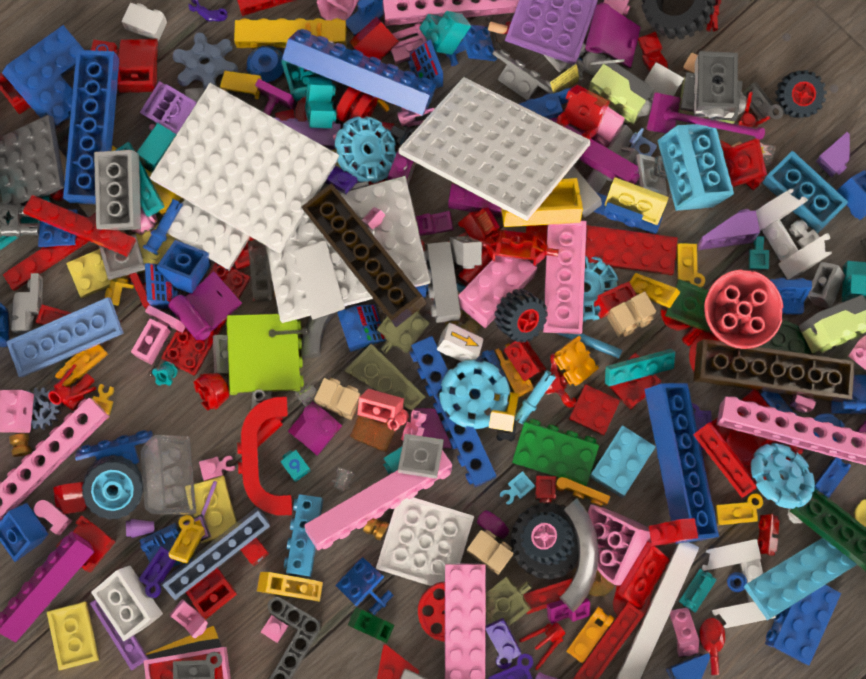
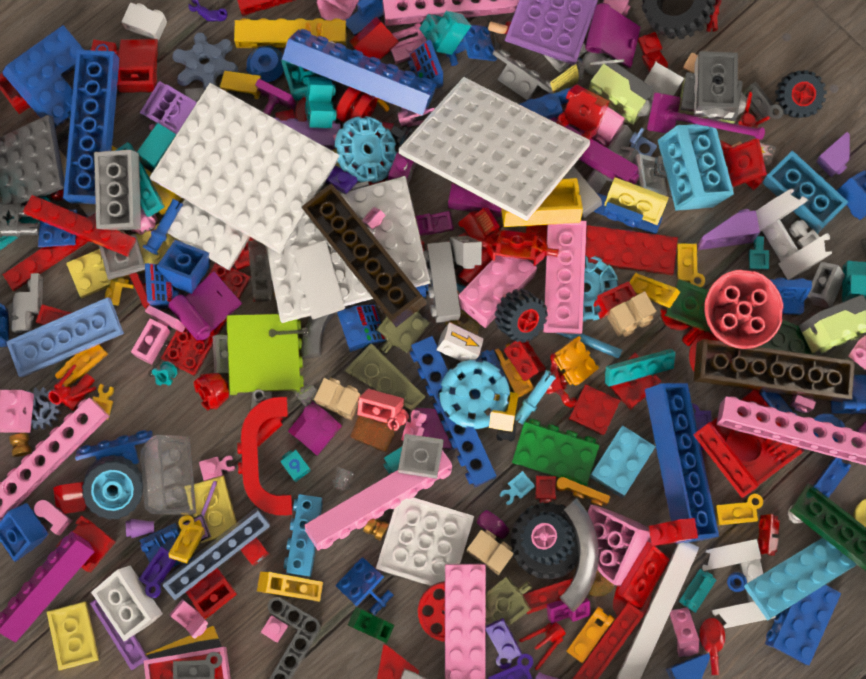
(777, 488): medium azure plate -> none

